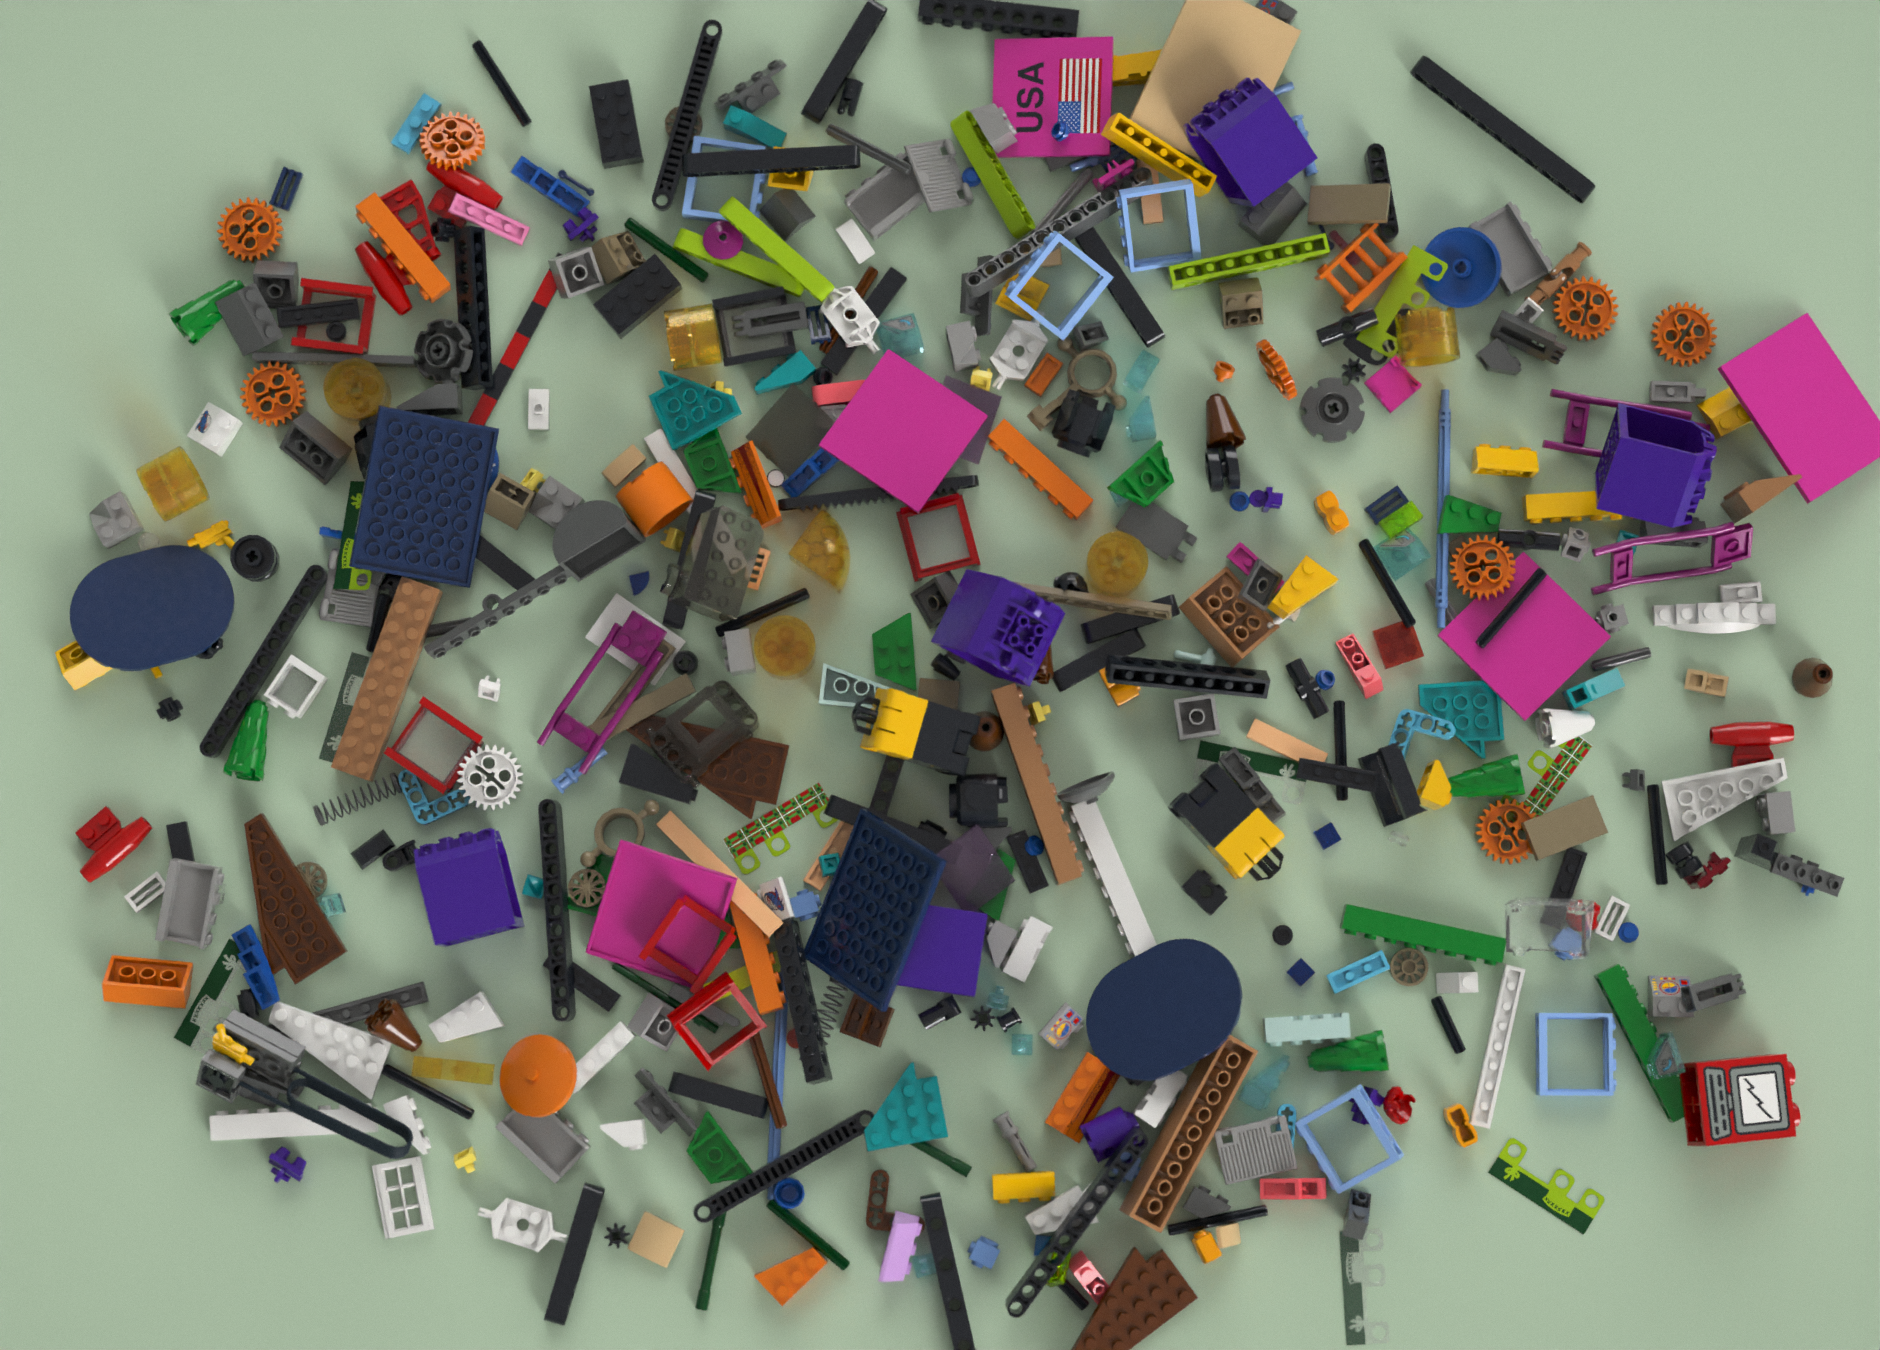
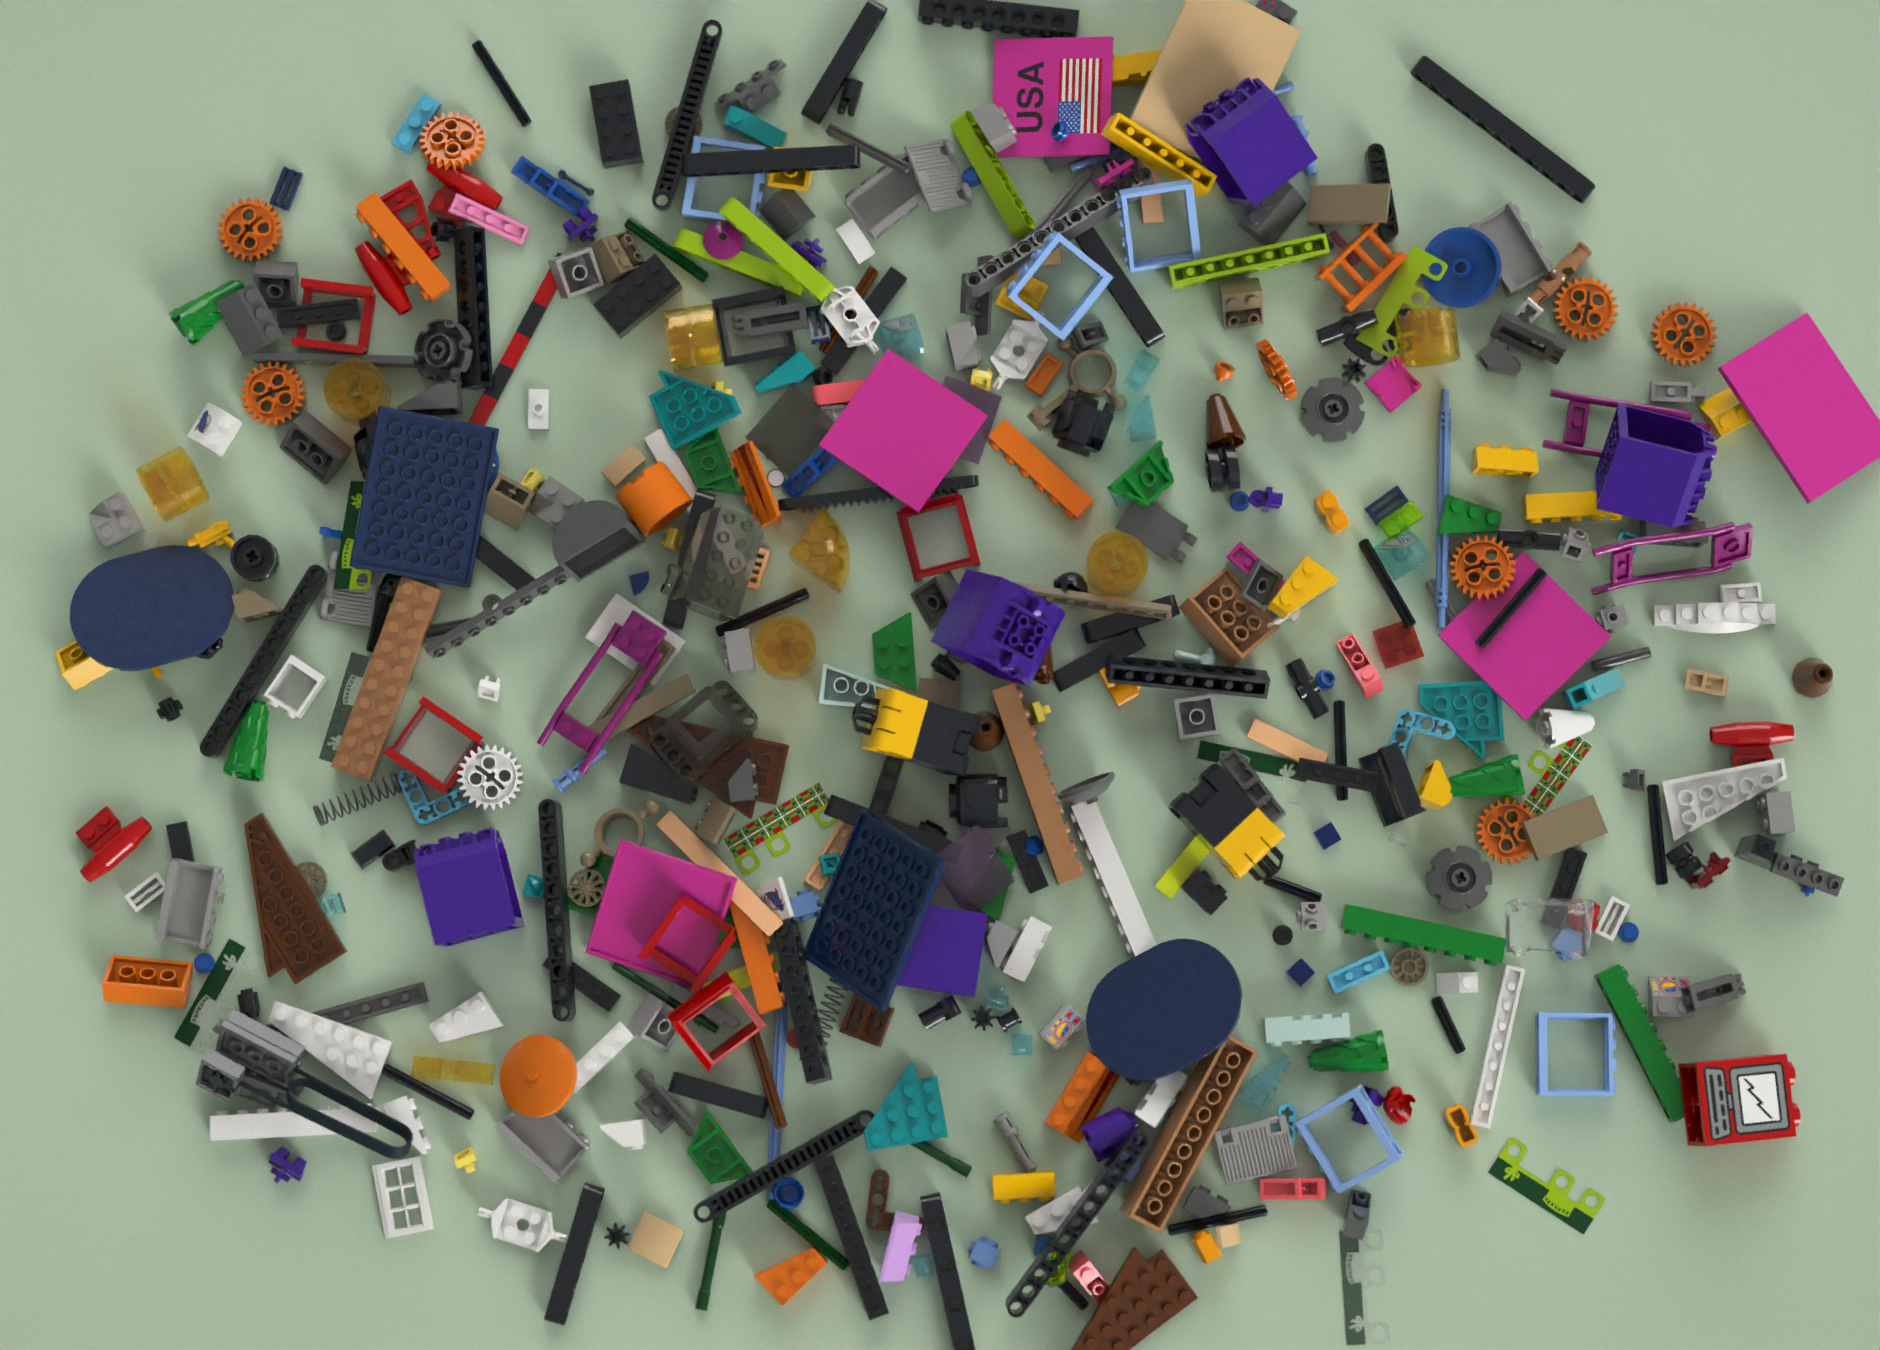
(204, 963): none -> blue plate
(226, 1046): yellow piece -> none
(253, 607): none -> dark tan slope
(257, 968): blue slope -> none
(393, 1026): reddish brown cone -> none
(690, 657): black piece -> none
(715, 822): none -> dark tan slope
(742, 785): none -> dark grey slope
(814, 258): none -> dark purple hips
(851, 1237): none -> black brick
(1182, 867): none -> neon yellow tile
(1293, 889): none -> black axle
(1312, 916): none -> light grey brick
(1444, 884): none -> dark grey piece
(1665, 1057): clear light blue slope -> none
(1752, 496): medium nougat slope -> none

